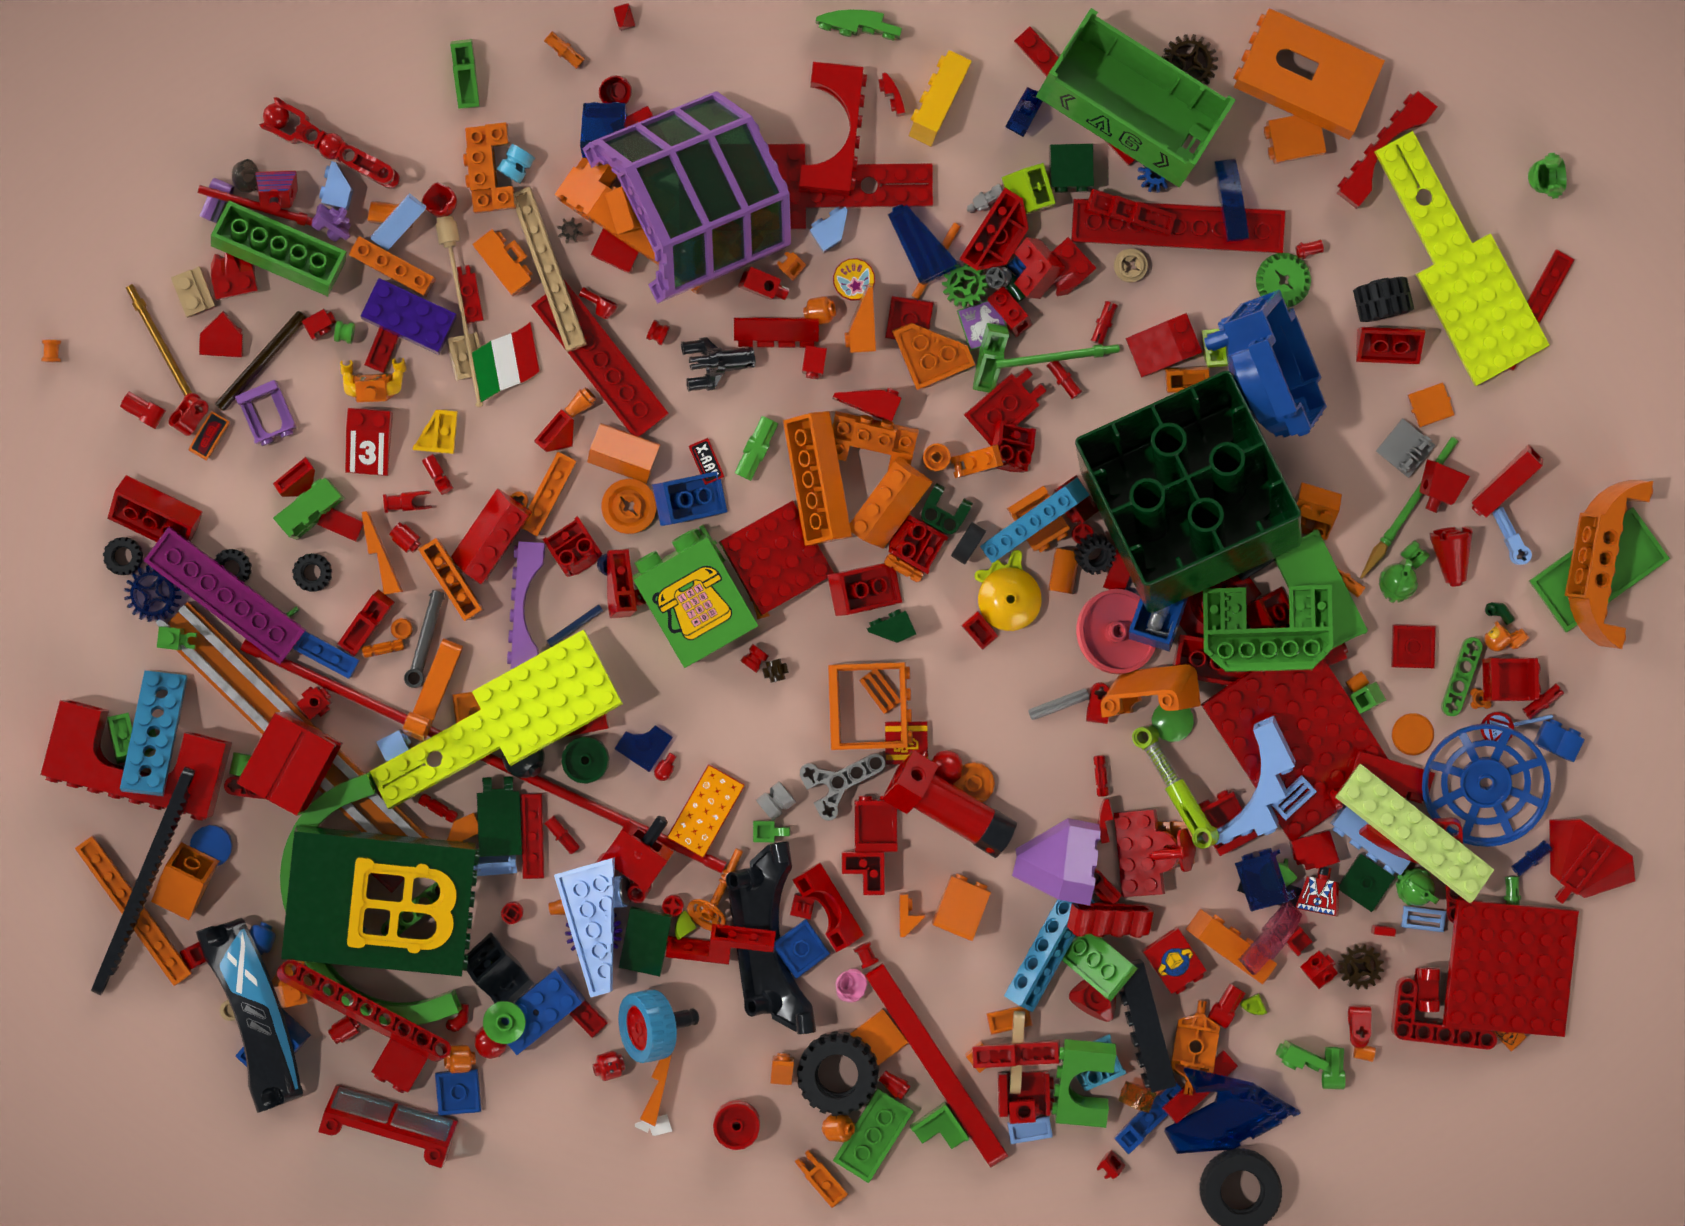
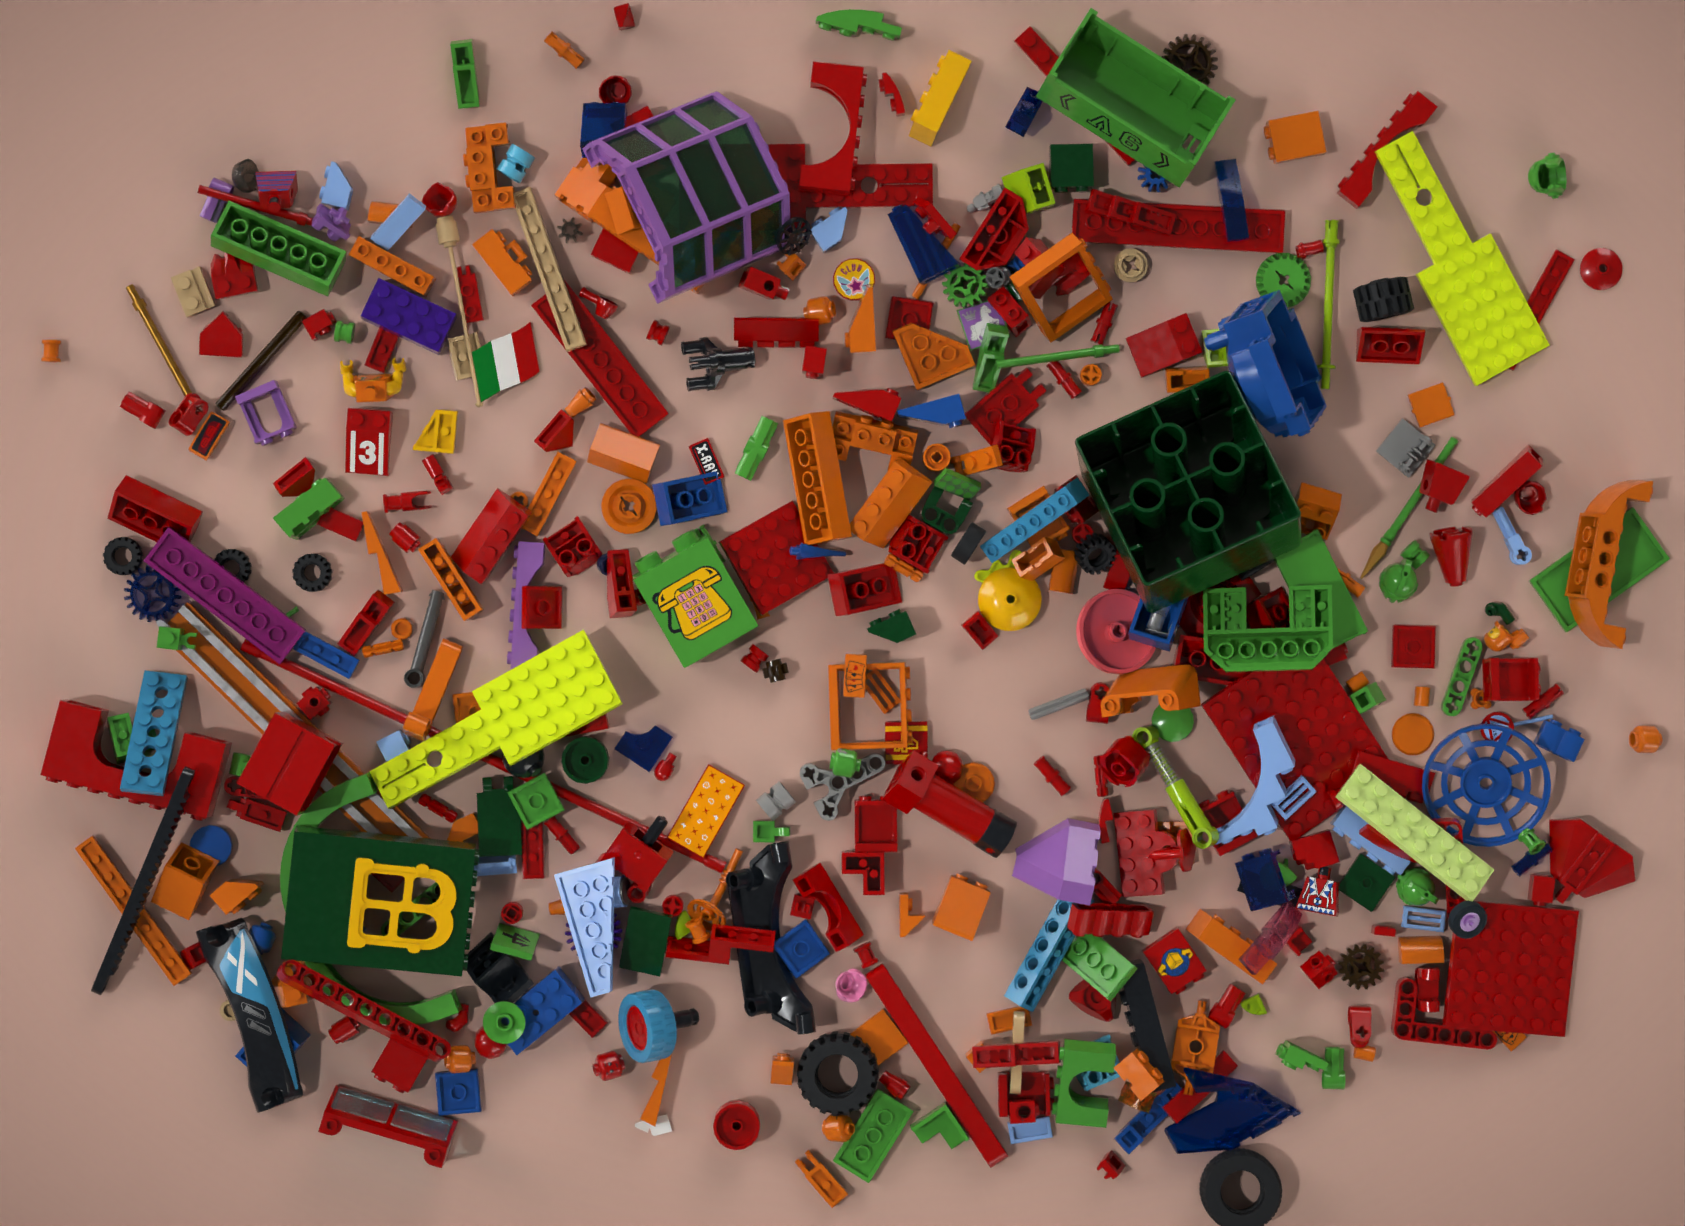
(234, 892): none -> orange slope
(258, 813): none -> red hinge
(328, 144): red piece -> none
(515, 941): none -> bright green tile
(536, 801): none -> bright green tile
(541, 607): none -> red plate
(575, 625): dark blue bar -> none
(697, 930): none -> orange bush
(793, 235): none -> black wheel
(808, 551): none -> blue piece
(844, 762): none -> bright green head
(855, 675): none -> orange tile
(935, 223): none -> red hinge
(939, 412): none -> blue slope
(957, 484): none -> bright green tile
(1038, 559): none -> orange brick
(1045, 263): none -> orange window
(1052, 775): none -> red pin
(1090, 377): none -> orange wheel
(1124, 761): none -> red brick
(1139, 1073): none -> orange brick
(1331, 243): none -> lime bar
(1338, 87): orange panel -> none
(1420, 949): none -> orange brick
(1422, 696): none -> orange hinge
(1467, 919): none -> black wheel
(1512, 890): bright green pin -> none
(1530, 497): none -> red hair
(1531, 840): none -> bright green bush
(1541, 889): none -> red brick
(1591, 273): none -> red dish
(1645, 739): none -> orange head

